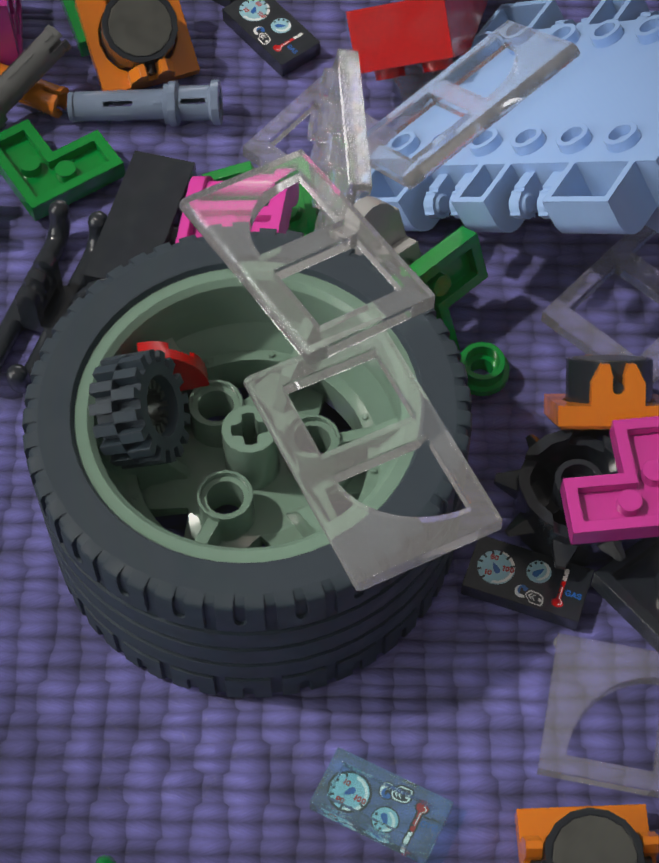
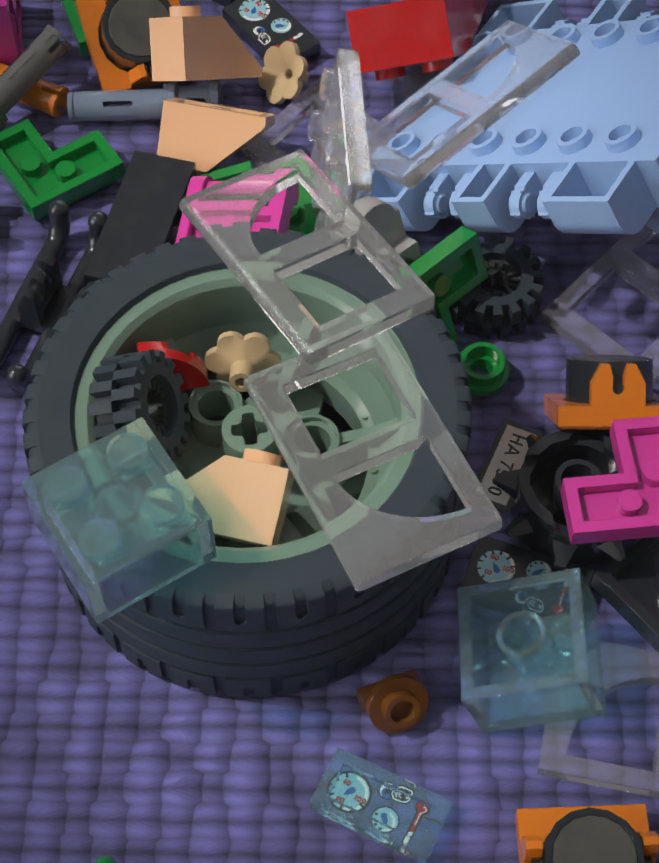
(120, 519): none -> clear light blue brick
(198, 48): none -> light nougat slope
(208, 131): none -> light nougat slope
(240, 357): none -> tan plant
(245, 496): none -> light nougat slope
(283, 73): none -> tan plant
(394, 702): none -> reddish brown plate
(498, 309): none -> black bush
(505, 455): none -> sticker
(530, 651): none -> clear light blue brick

